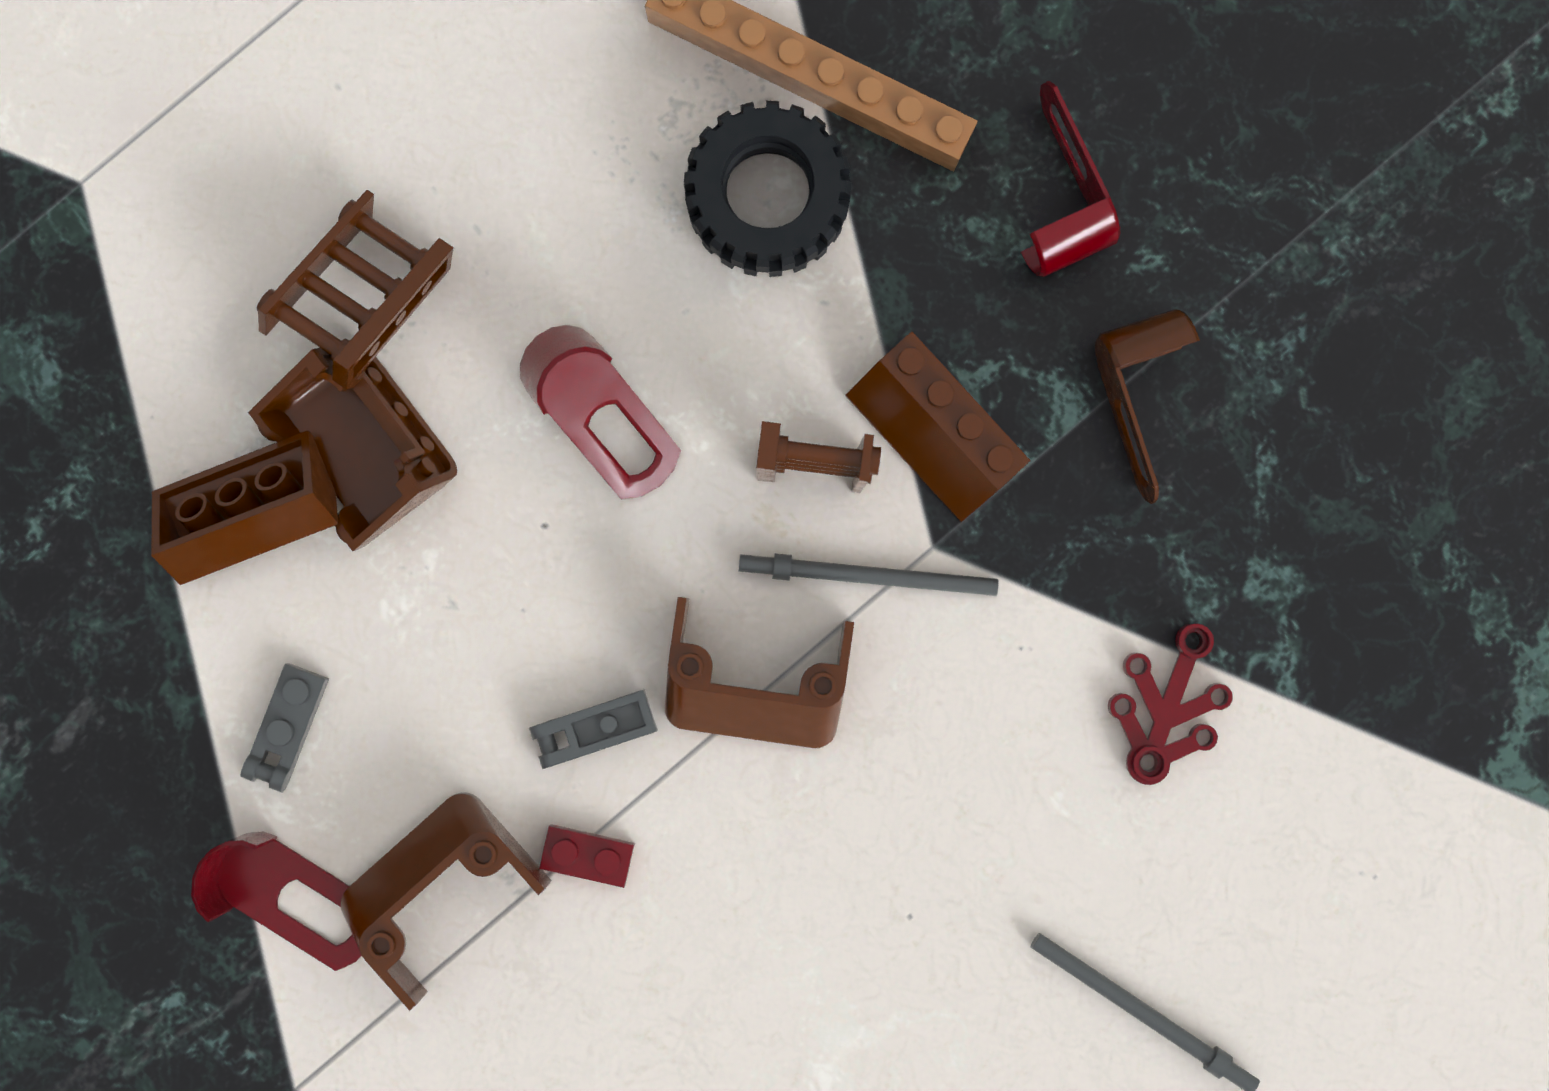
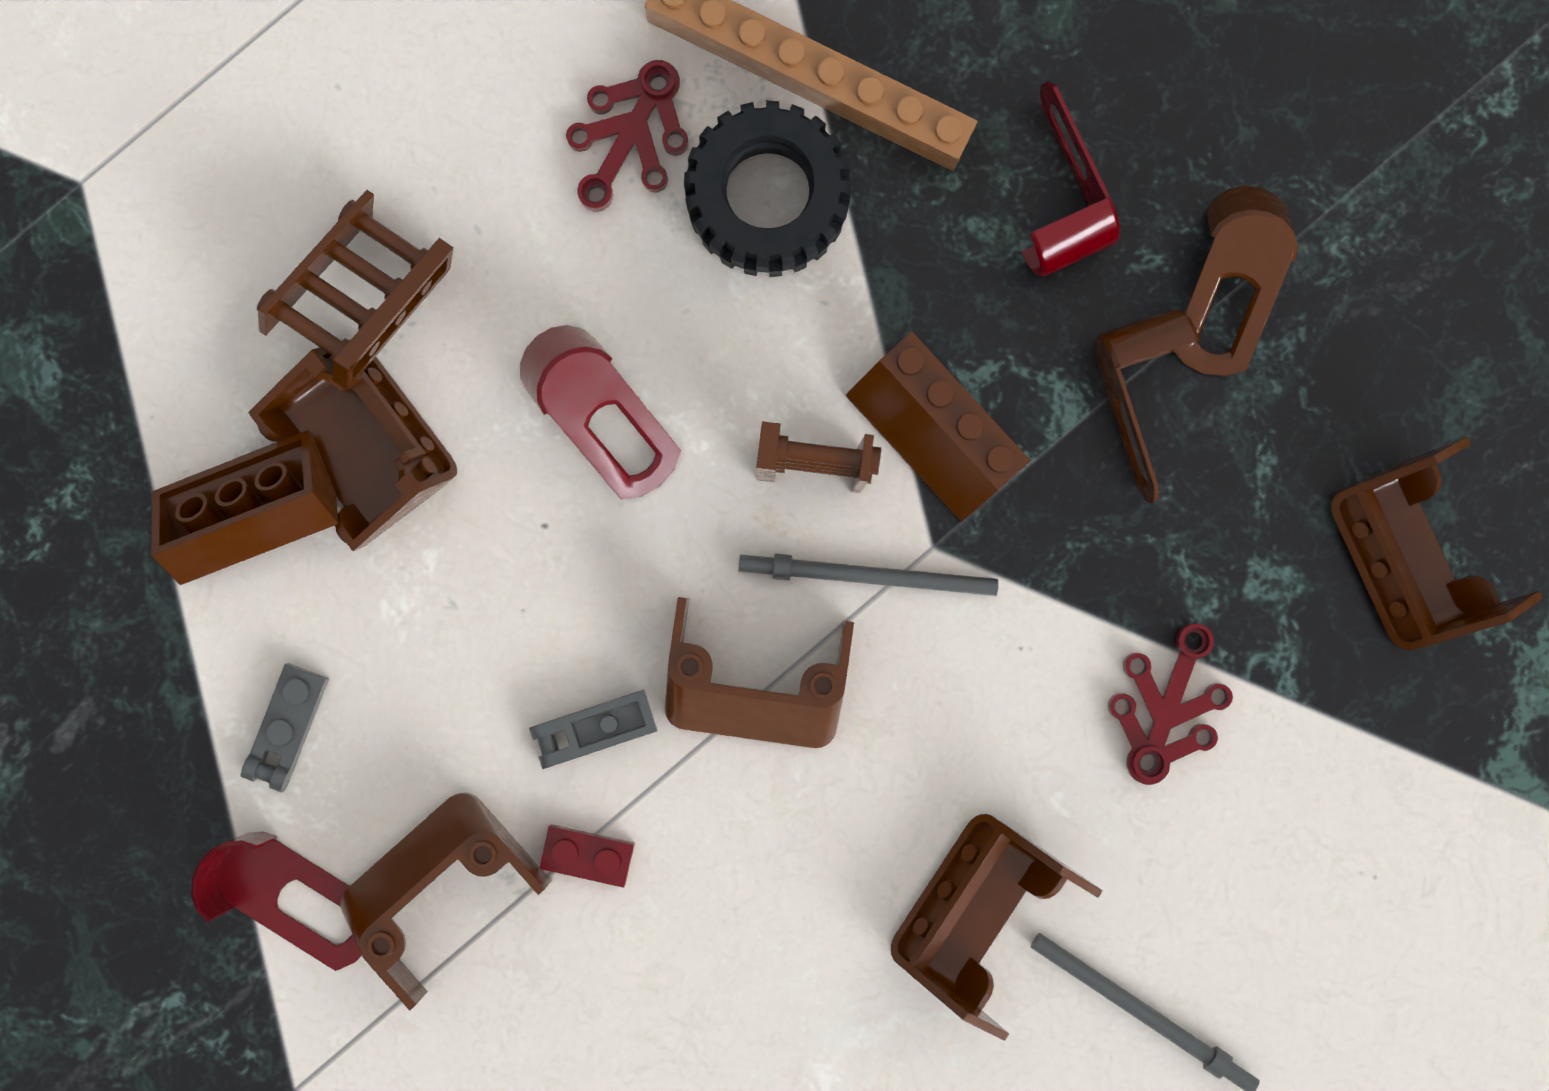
(631, 129): none -> dark red plant
(968, 908): none -> reddish brown windscreen
(1251, 243): none -> reddish brown piece
(1405, 563): none -> reddish brown windscreen

